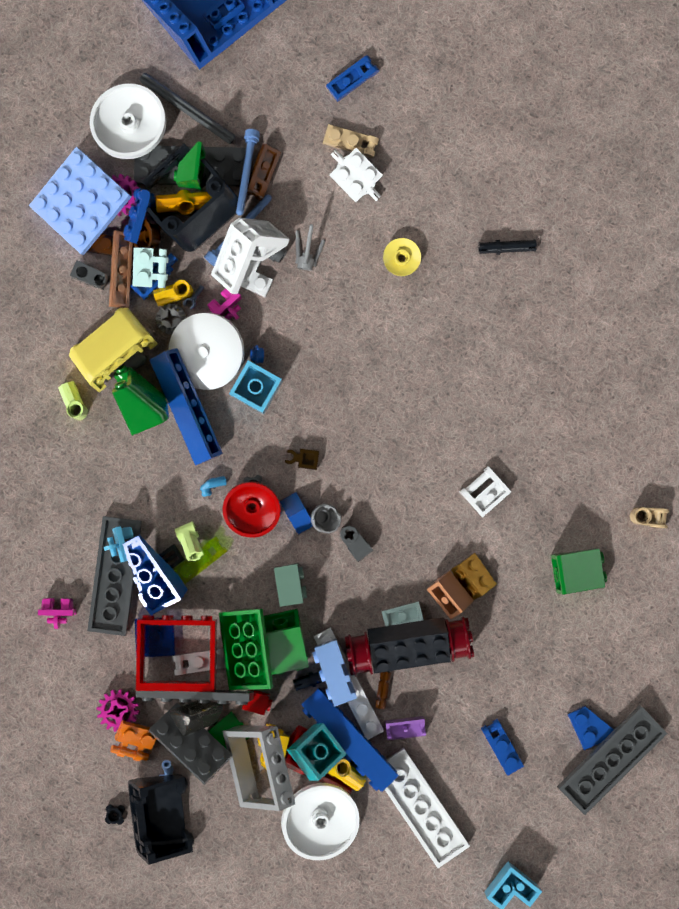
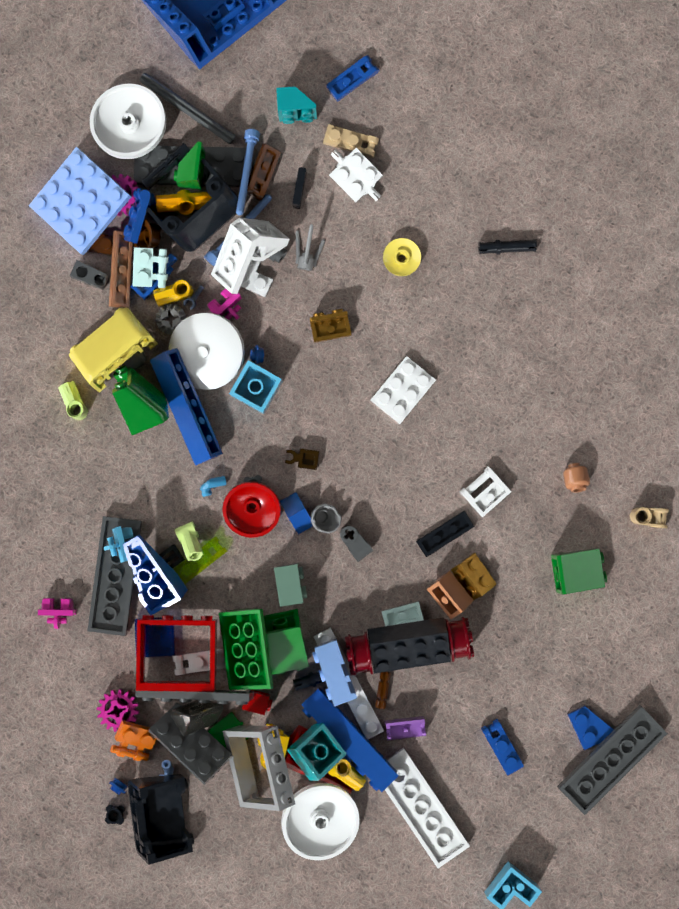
(118, 786): none -> blue plate
(294, 106): none -> teal slope
(299, 187): none -> black tile
(330, 326): none -> pearl gold bracket
(403, 390): none -> white plate
(445, 533): none -> black tile
(576, 477): none -> nougat head

